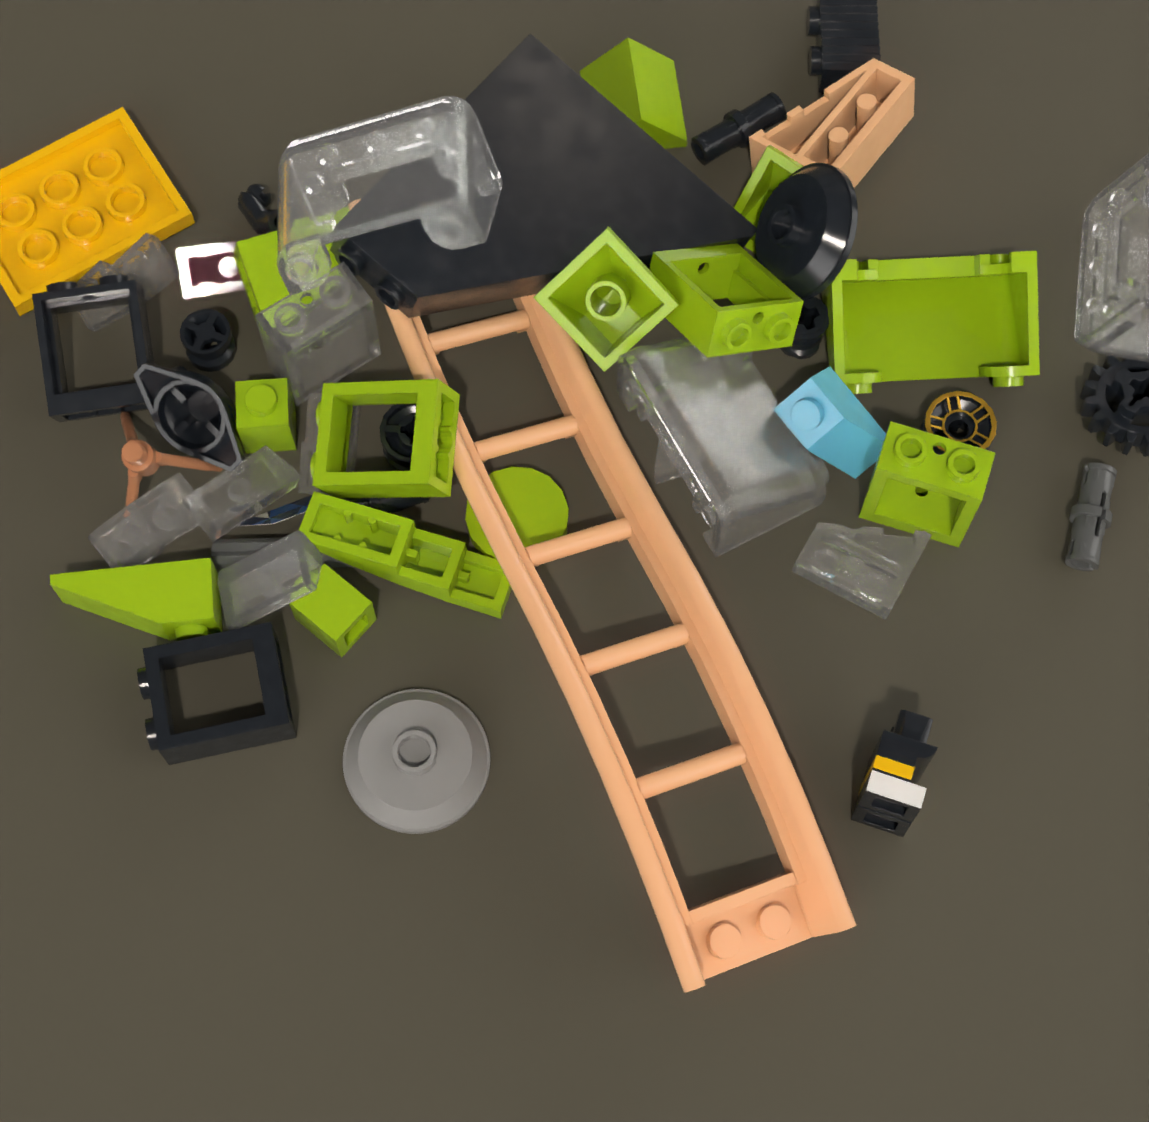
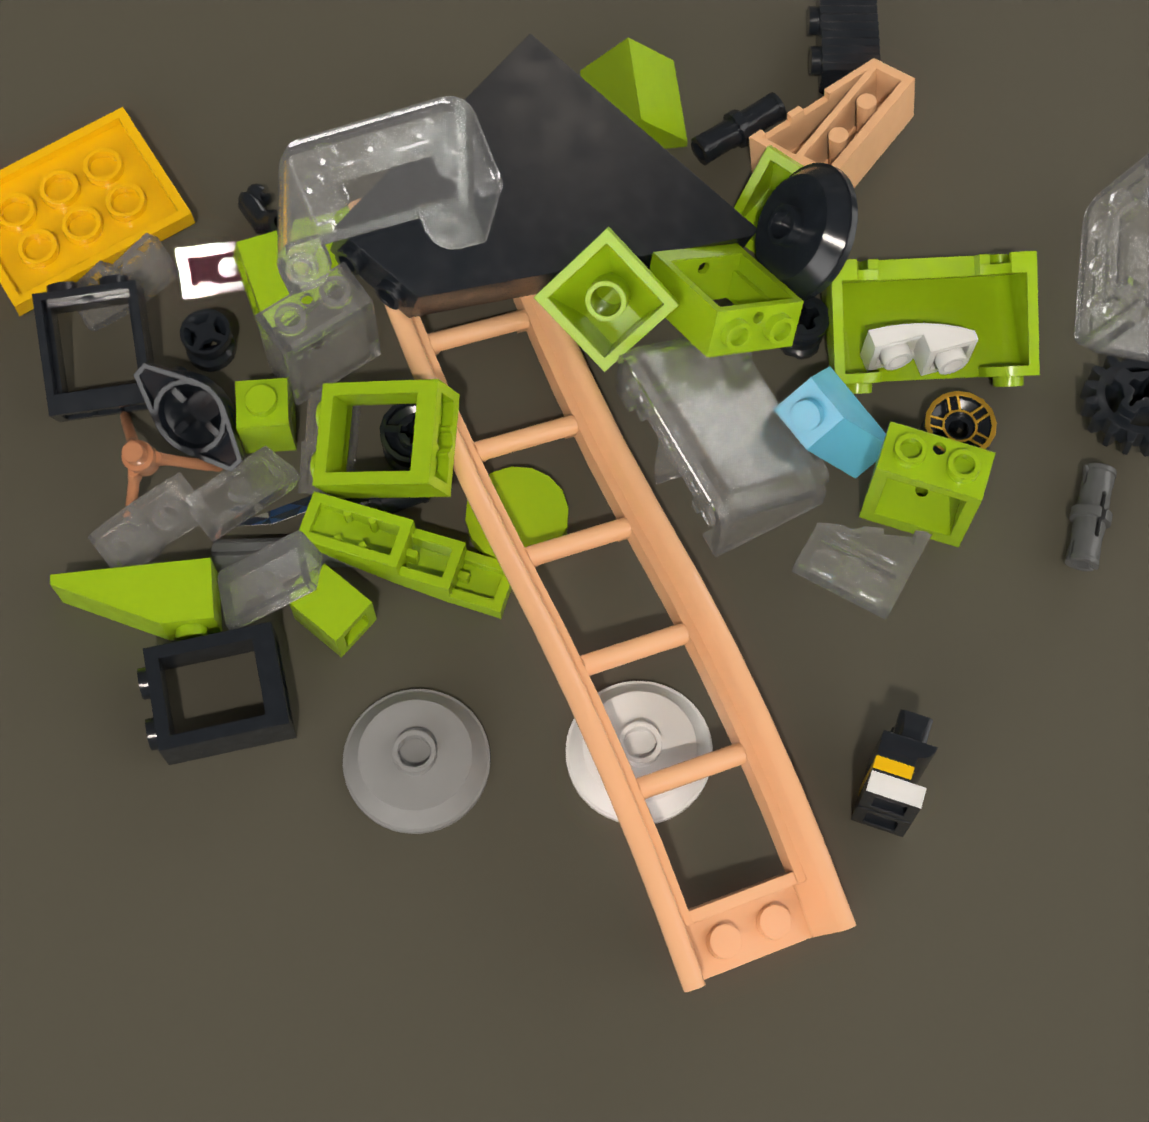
(655, 732): none -> white piece
(930, 345): none -> white slope

